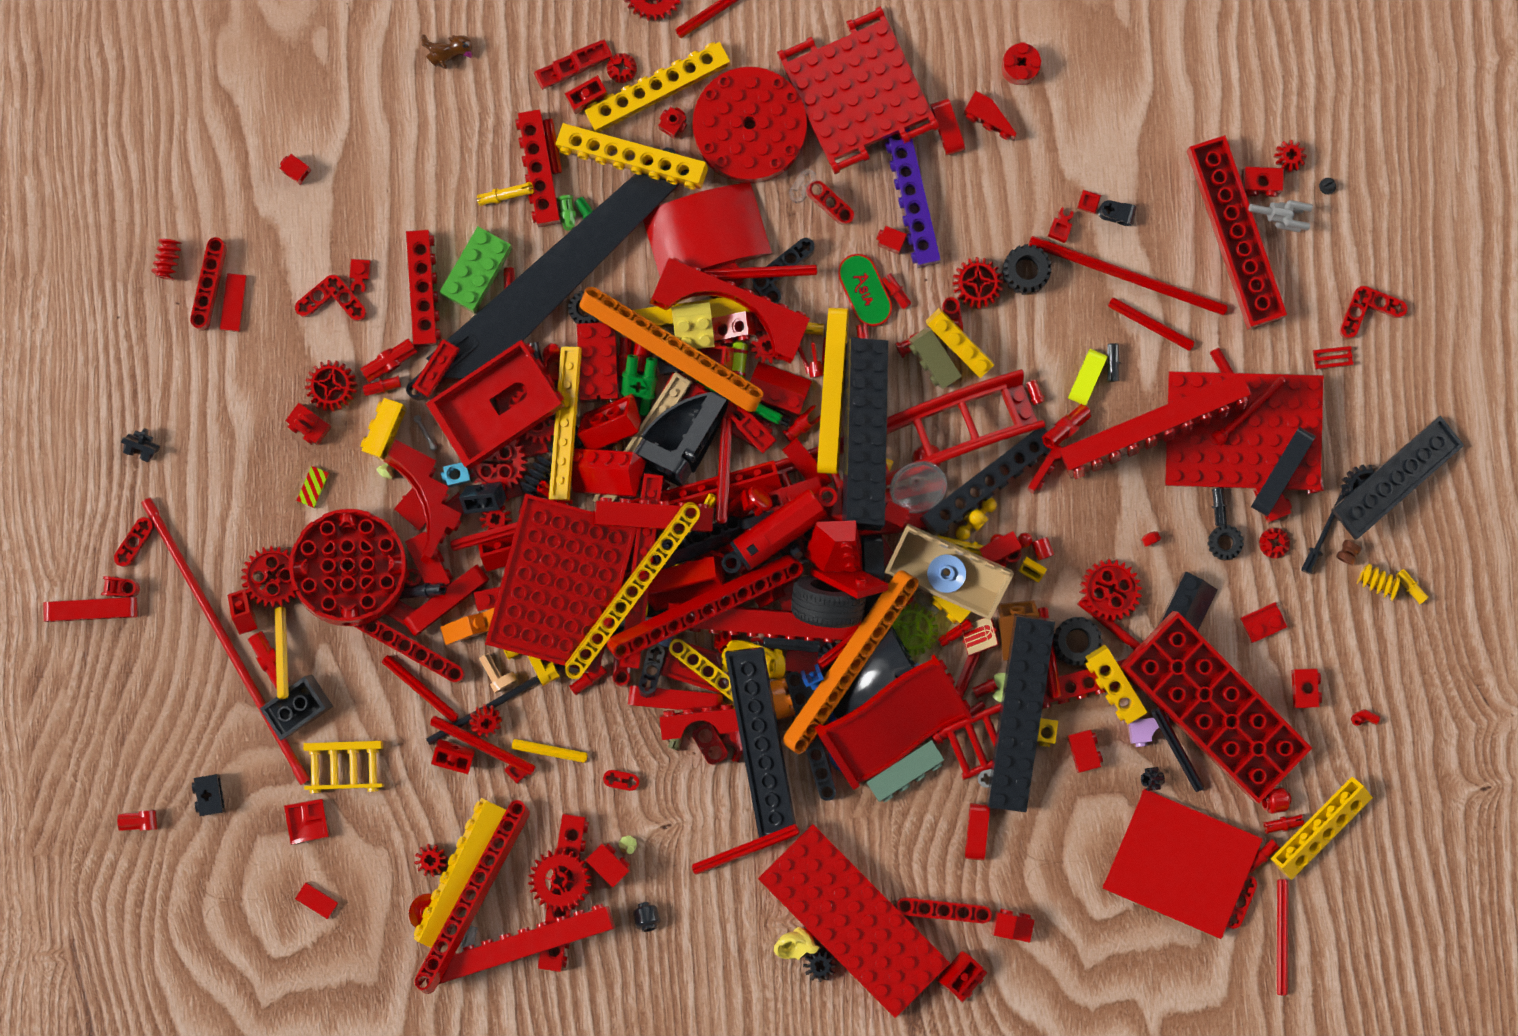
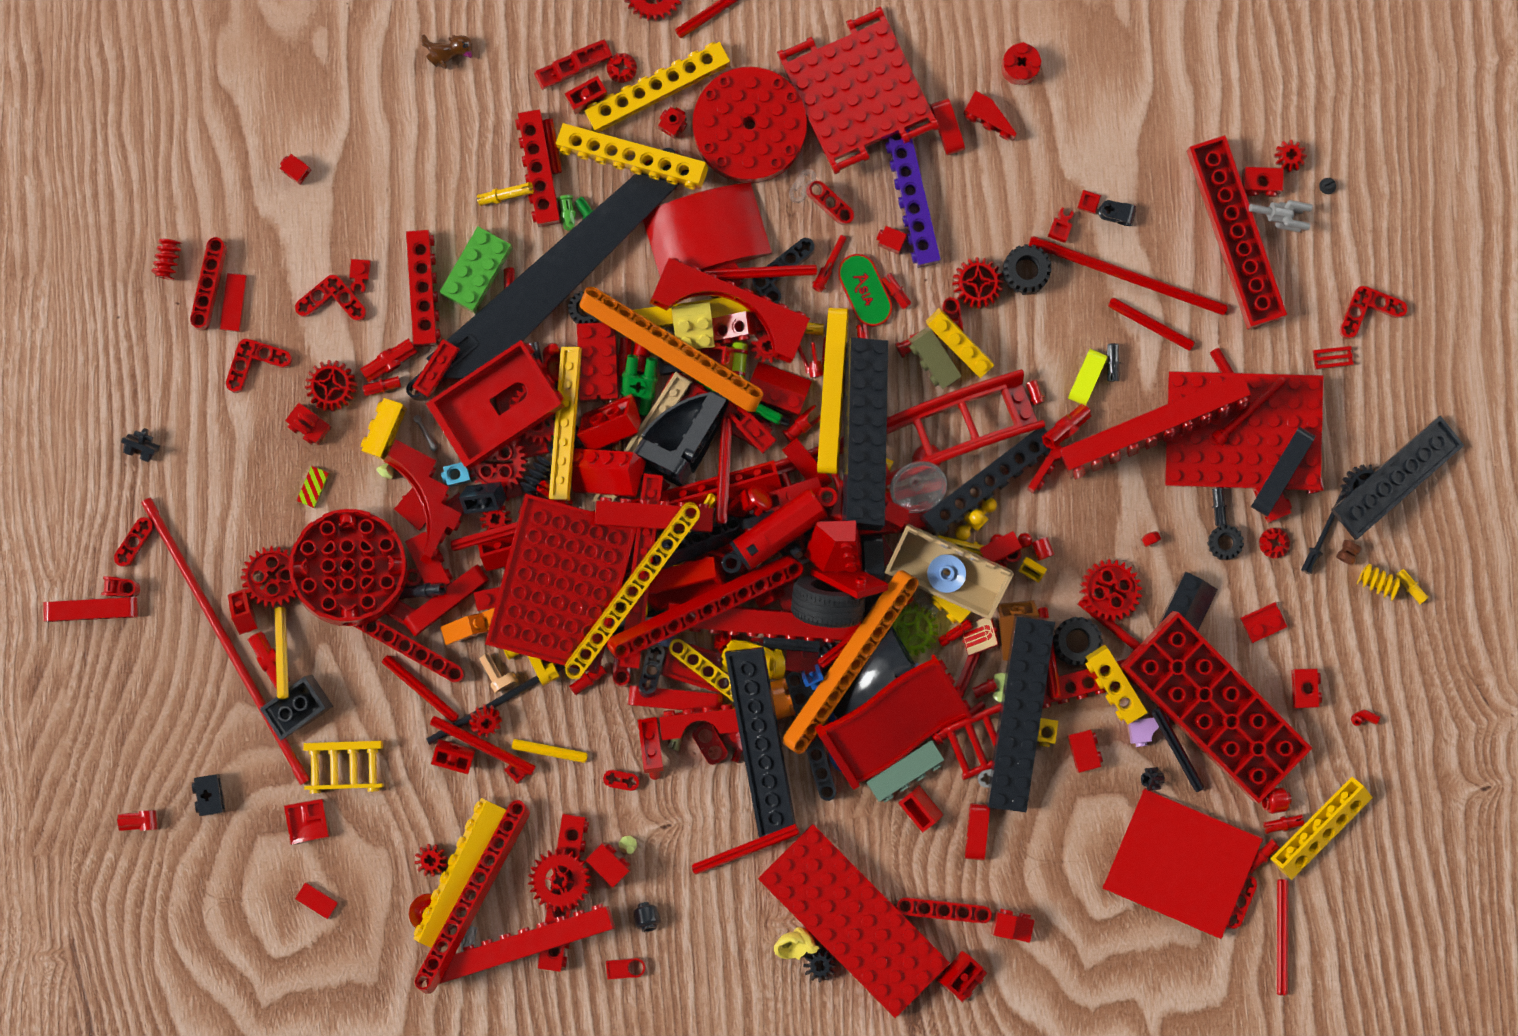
(254, 353): none -> red beam
(619, 968): none -> red piece
(650, 747): none -> red piece
(821, 280): none -> red pin
(921, 809): none -> red brick

